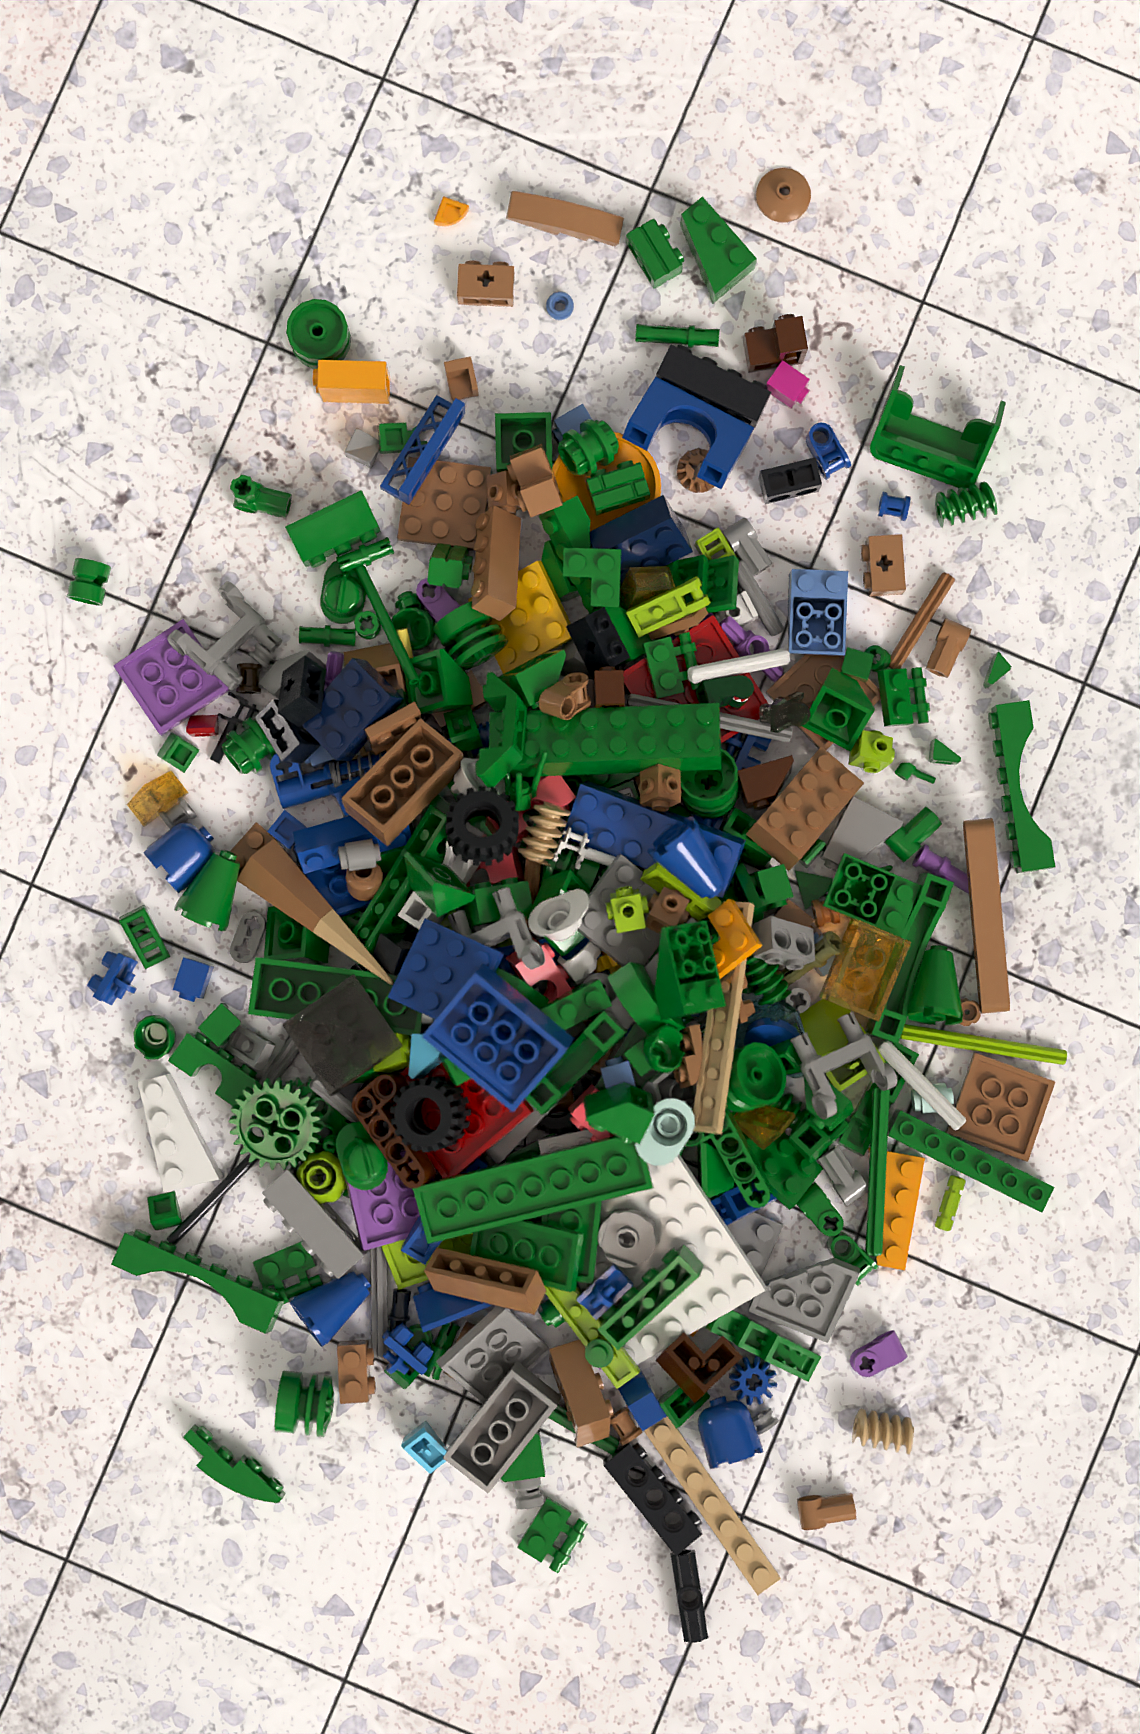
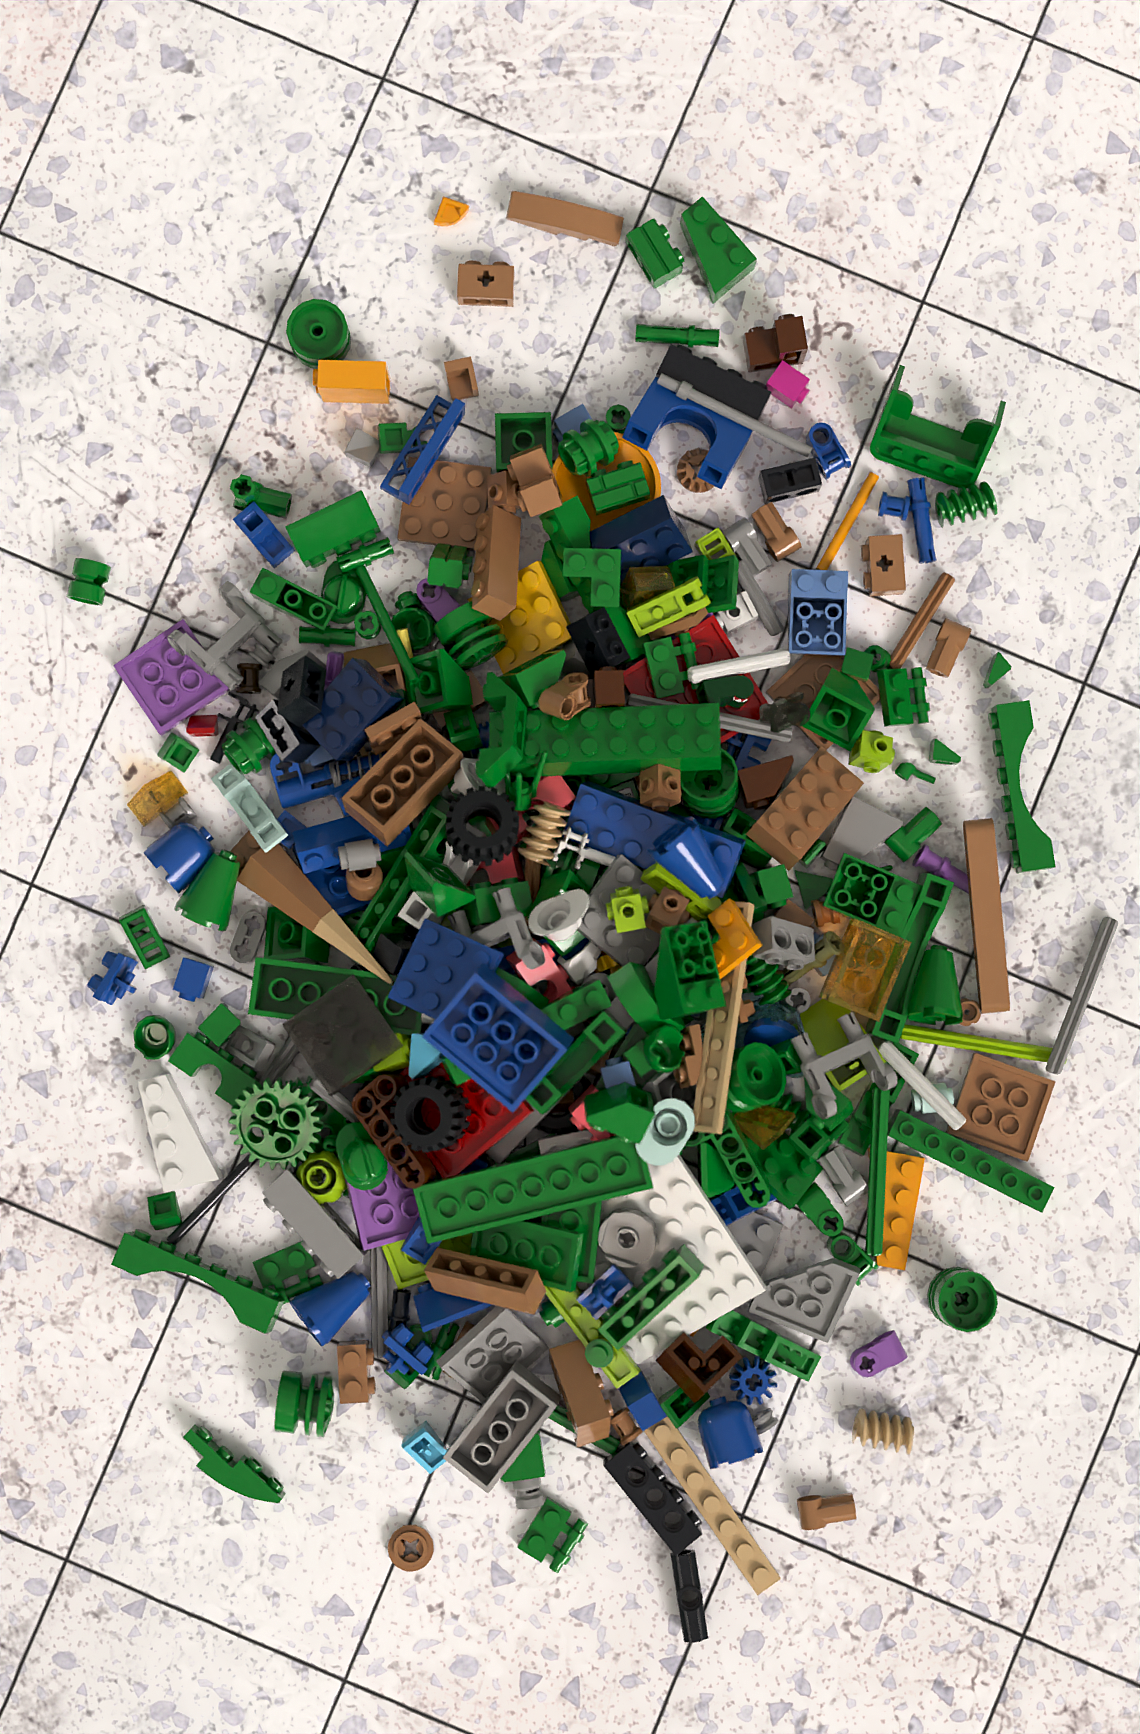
(250, 807): none -> light aqua slope
(263, 535): none -> blue slope
(292, 599): none -> green slope
(411, 1561): none -> medium nougat gear
(559, 297): medium blue plate -> none
(618, 411): none -> green bush
(684, 390): none -> light grey bar
(742, 641): medium lavender axle -> none
(779, 538): none -> medium nougat piece
(783, 207): medium nougat dish -> none
(848, 521): none -> light orange bar
(921, 519): none -> blue pin
(950, 1203): lime axle -> none
(977, 1297): none -> green wheel
(1081, 995): none -> light grey axle

